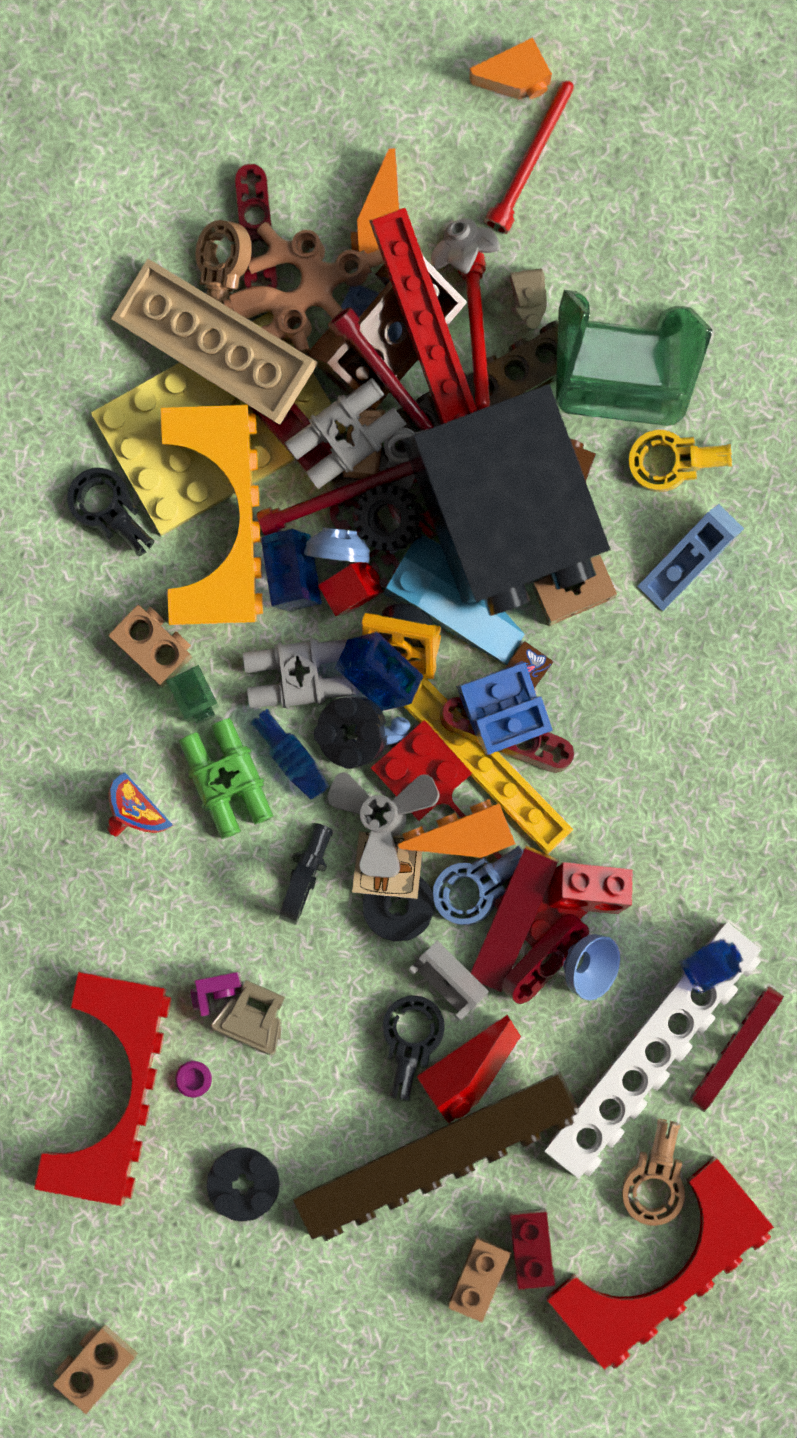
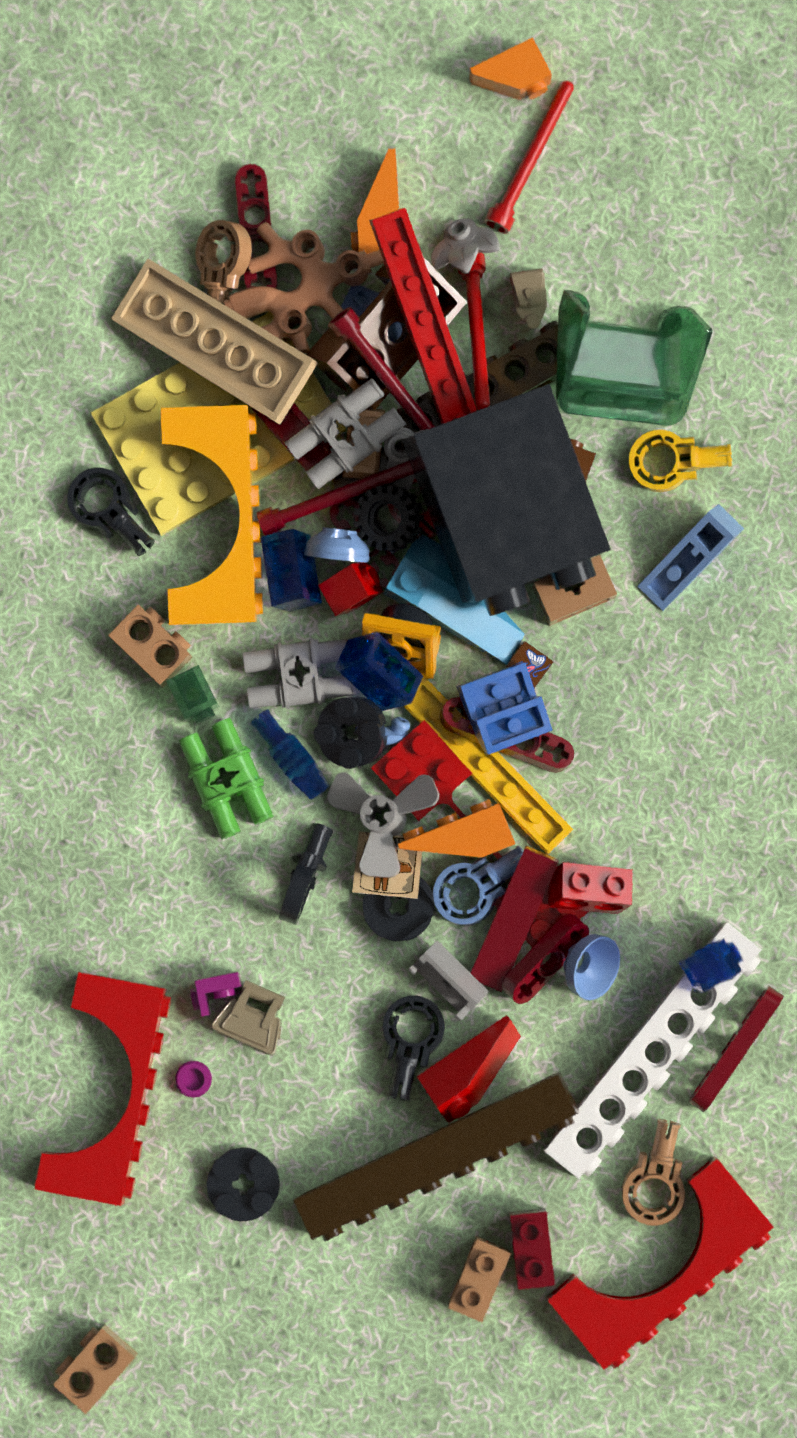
(133, 809): shield -> none

